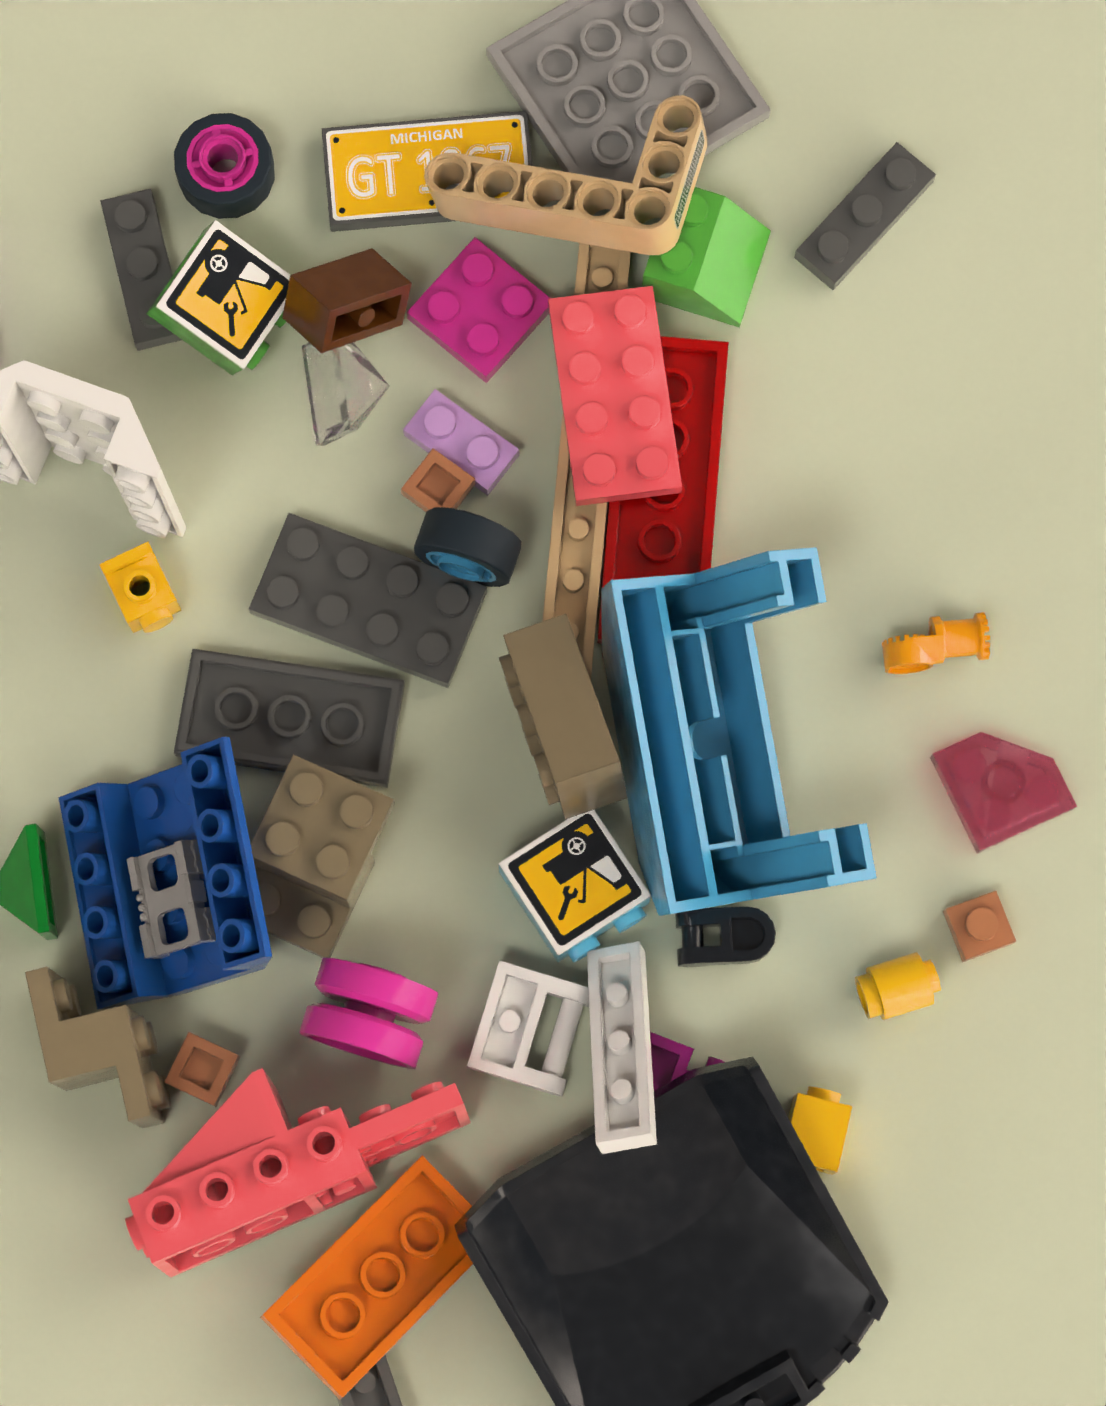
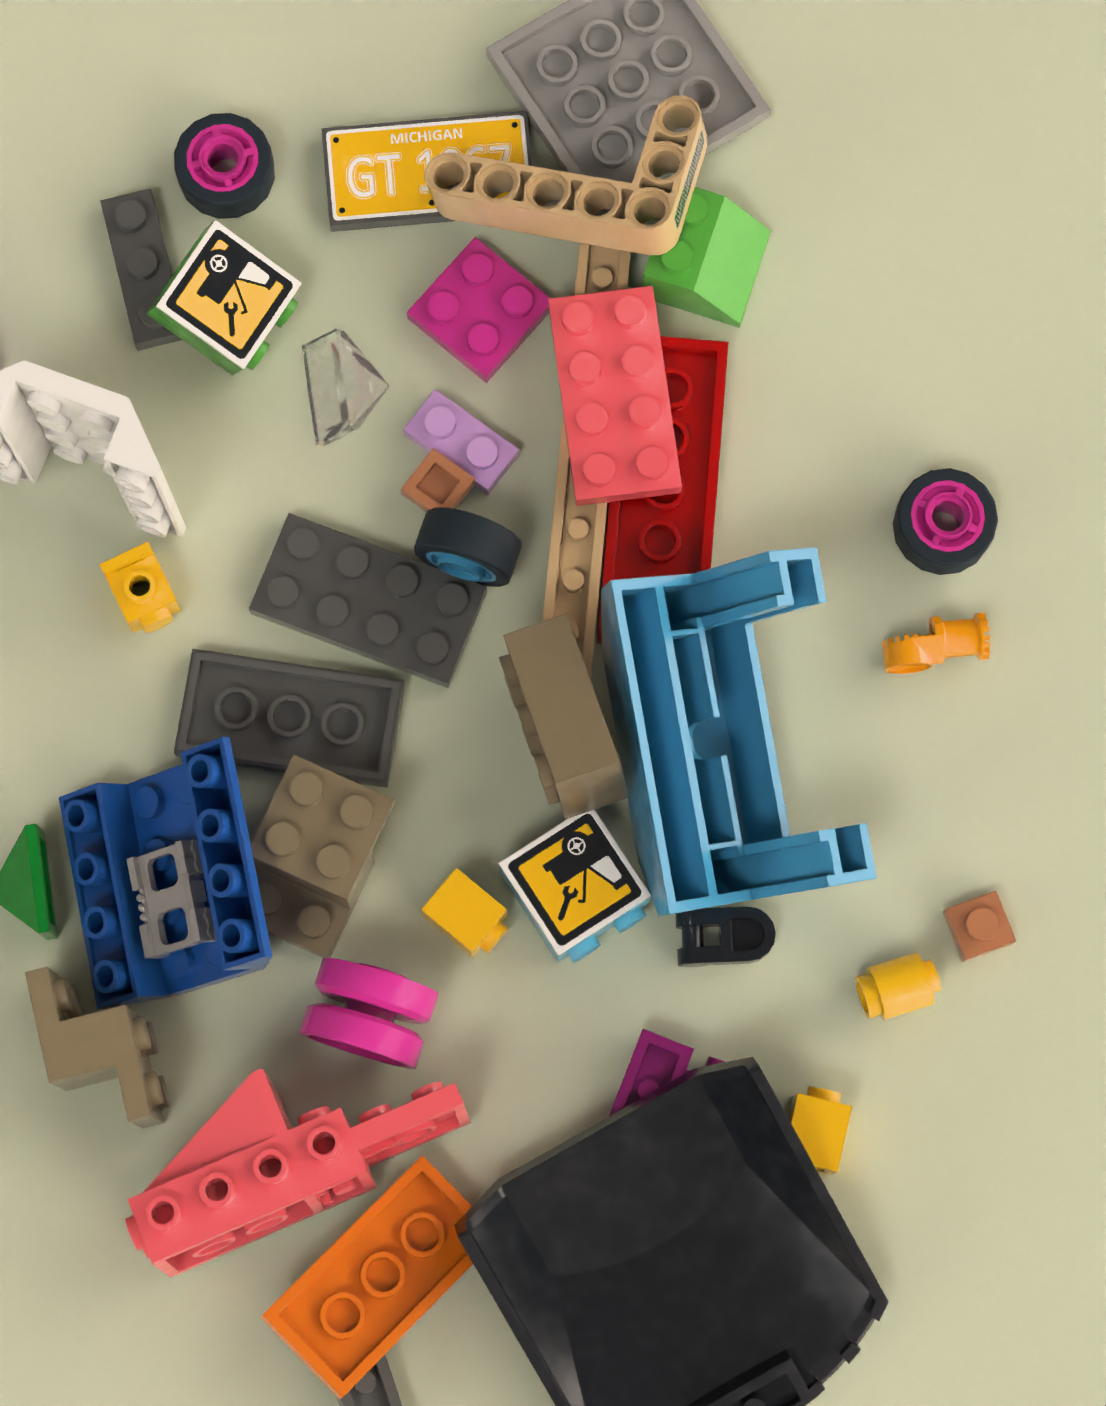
(202, 1069): nougat plate -> none
(346, 300): reddish brown brick -> none
(466, 914): none -> yellow brick
(512, 1021): white plate -> none
(621, 1048): white plate -> none
(864, 216): dark grey plate -> none
(950, 493): none -> wheel
(1000, 788): clear pink plate -> none

